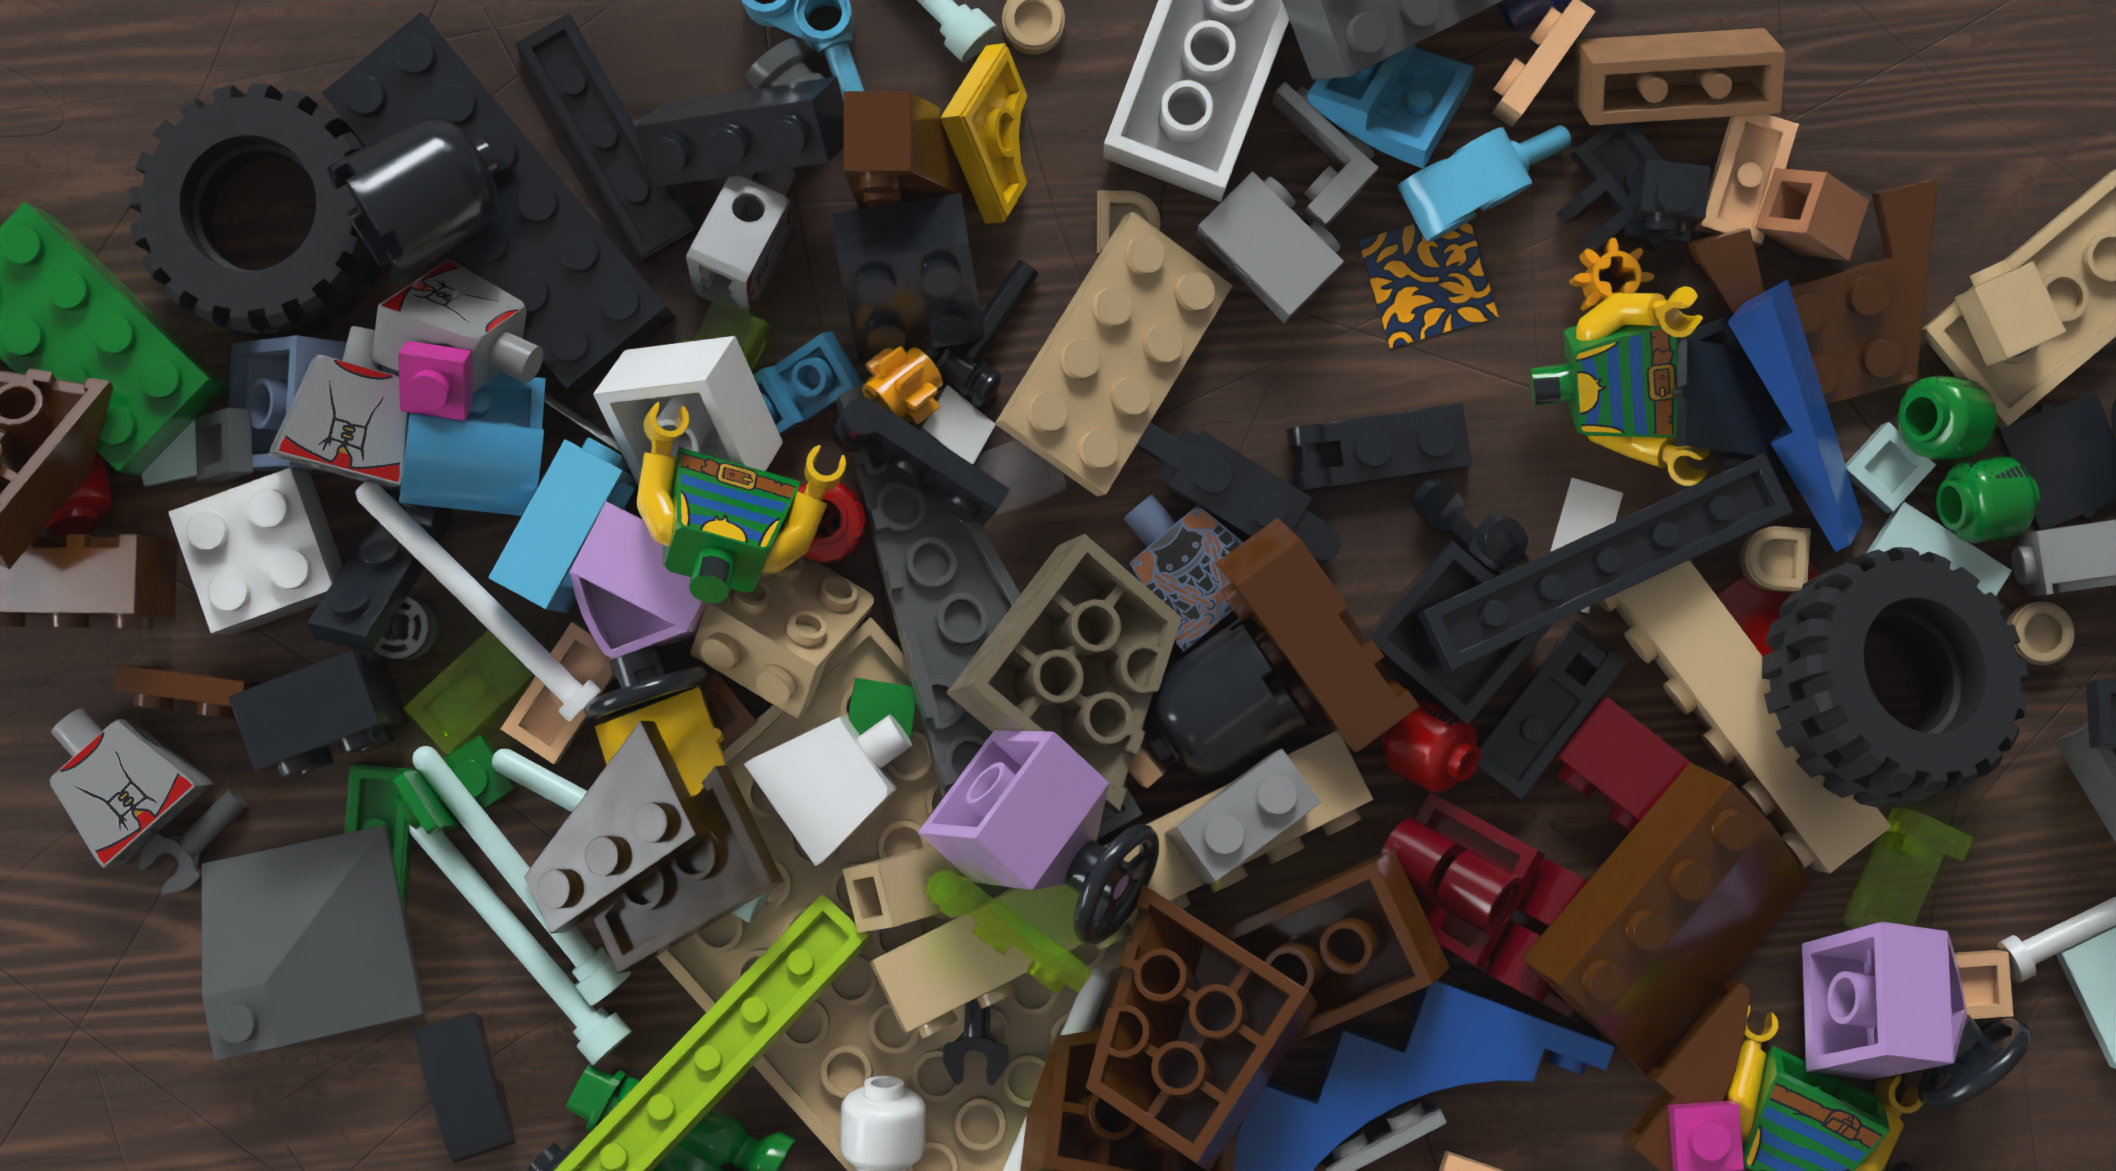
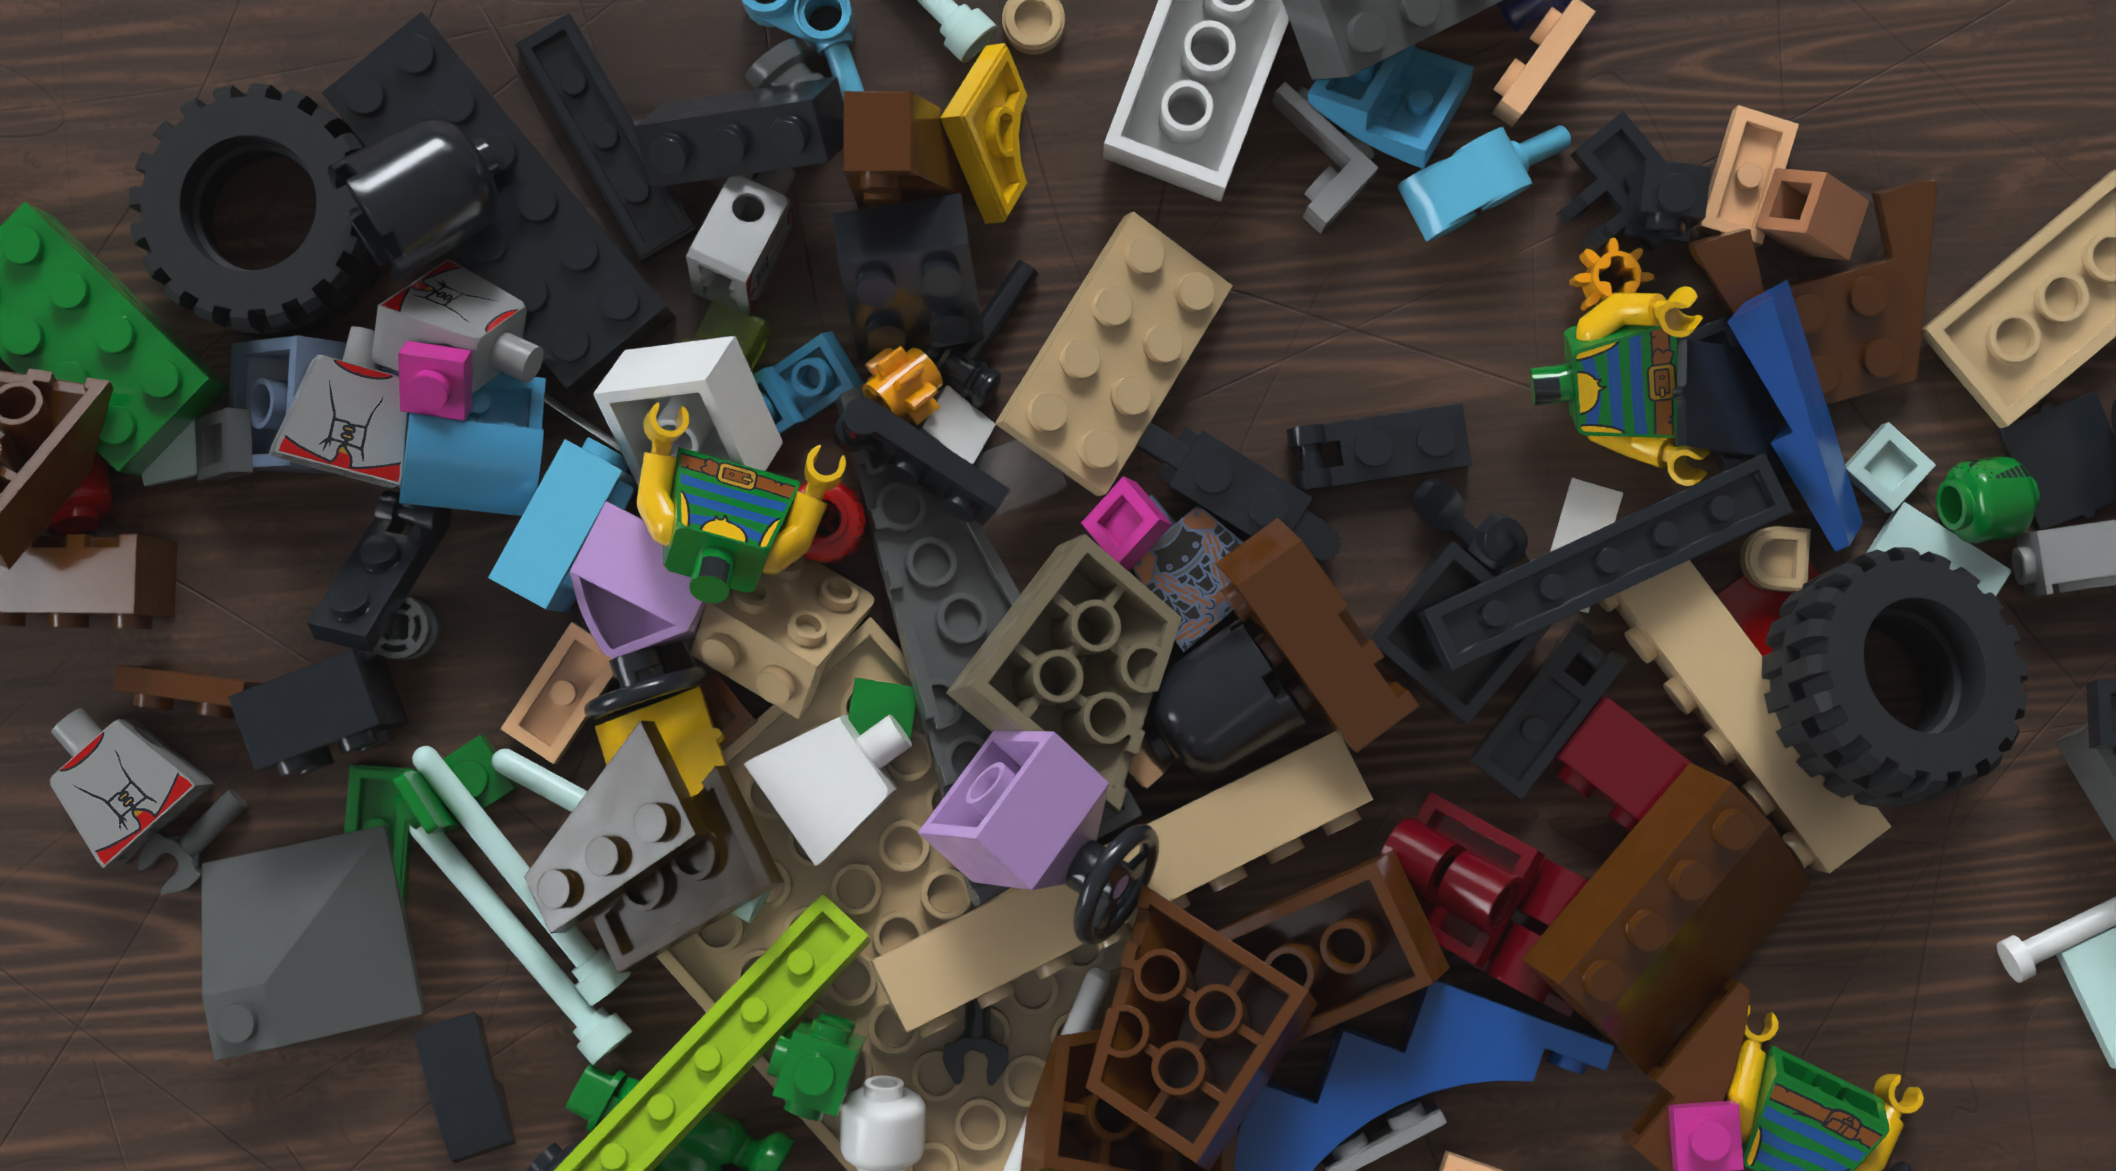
(258, 551): white brick -> none
(469, 692): clear neon green plate -> none
(477, 600): white bar -> none
(816, 1065): none -> green brick
(893, 889): tan brick -> none
(1003, 927): clear neon green hinge -> none
(1116, 204): tan tile -> none
(1126, 523): none -> dark pink plate
(1243, 817): light grey brick -> none
(1270, 245): light grey brick -> none
(1426, 285): sticker -> none
(1432, 747): red head -> none
(1678, 76): medium nougat brick -> none
(1896, 1005): lavender piece -> none
(1903, 868): clear neon green bracket -> none
(1946, 418): green head -> none
(1986, 983): light nougat plate -> none
(2009, 311): tan brick -> none
(2044, 632): tan tile -> none

